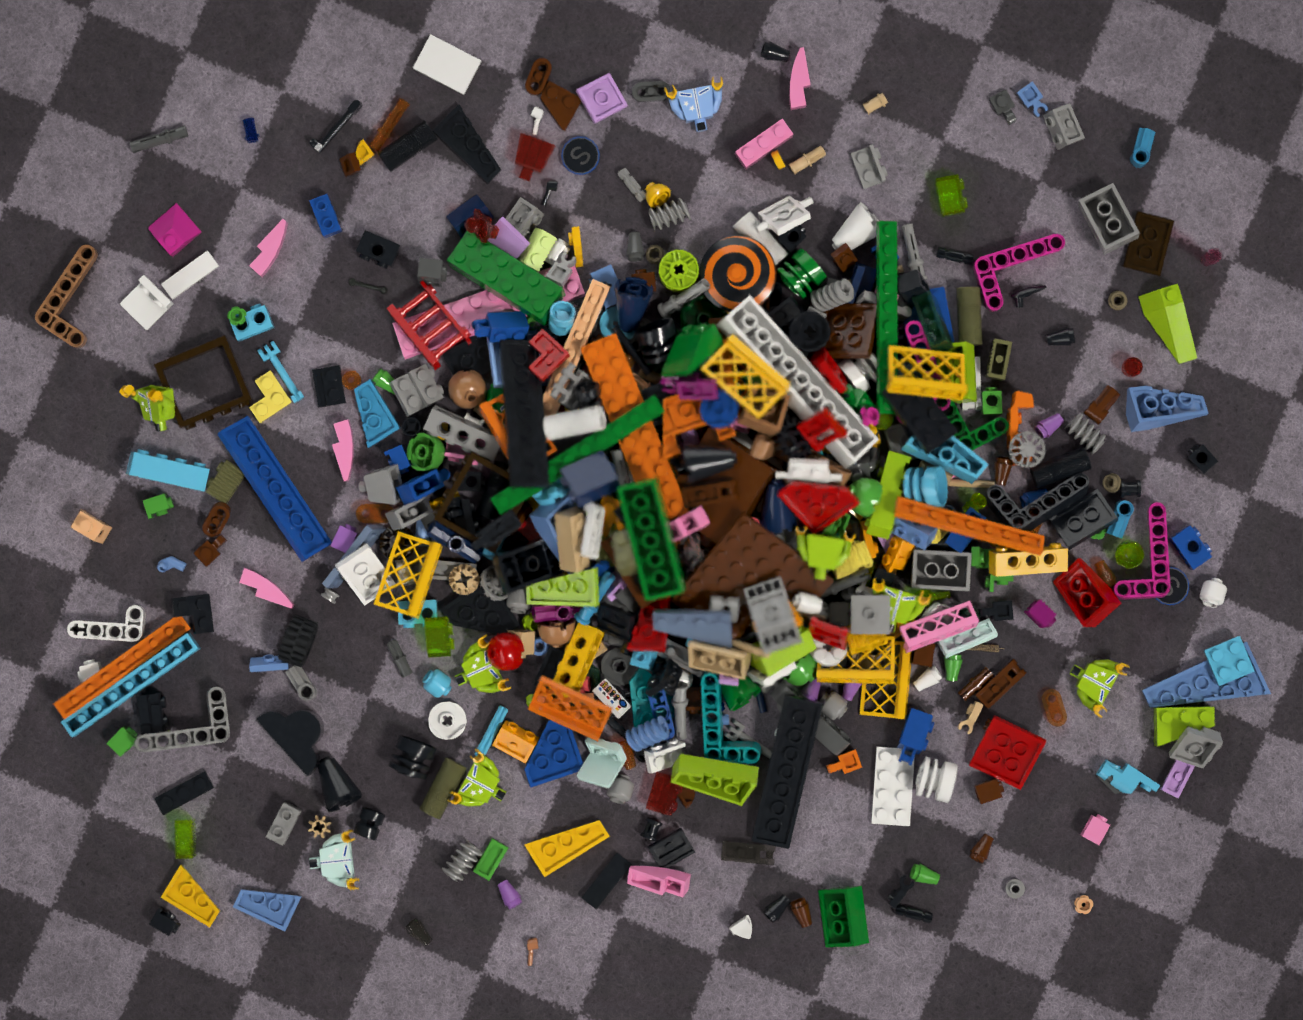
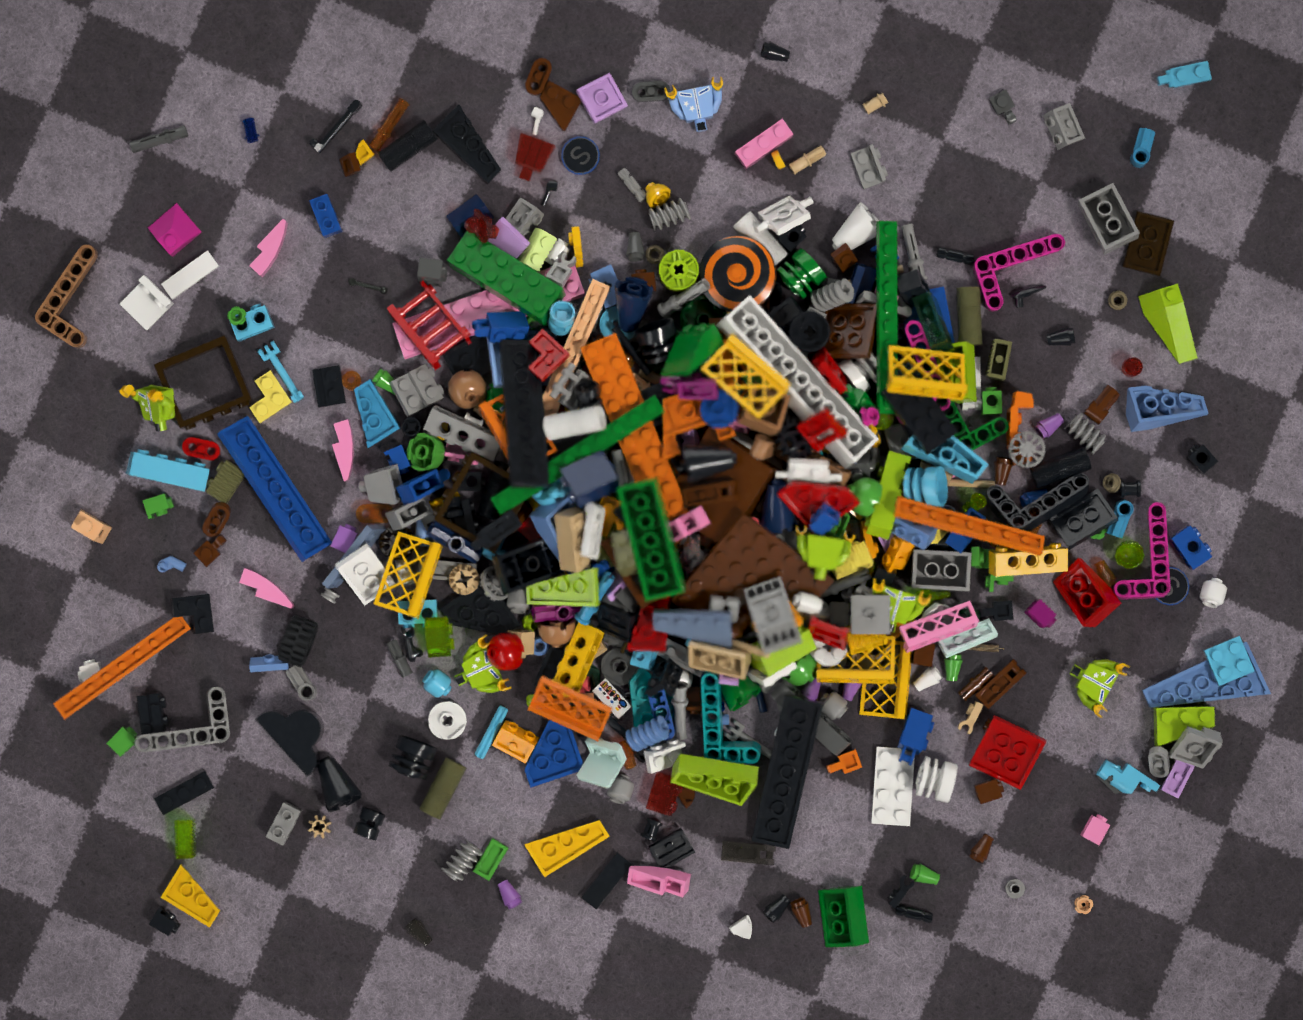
(106, 627): white beam -> none
(131, 685): medium azure brick -> none
(201, 448): none -> red plate
(268, 906): medium blue wing -> none
(336, 861): light aqua torso -> none
(371, 240): black brick -> none
(410, 650): none -> black piece
(447, 64): white tile -> none
(479, 783): lime torso -> none
(531, 944): nougat hand -> none
(799, 81): bright pink slope -> none
(824, 519): none -> blue brick
(950, 195): clear neon green brick -> none
(1030, 97): medium blue plate -> none
(1053, 708): clear orange plate -> none
(1158, 762): none -> light grey plate
(1186, 75): none -> medium azure hinge
(1211, 257): clear pink pin -> none

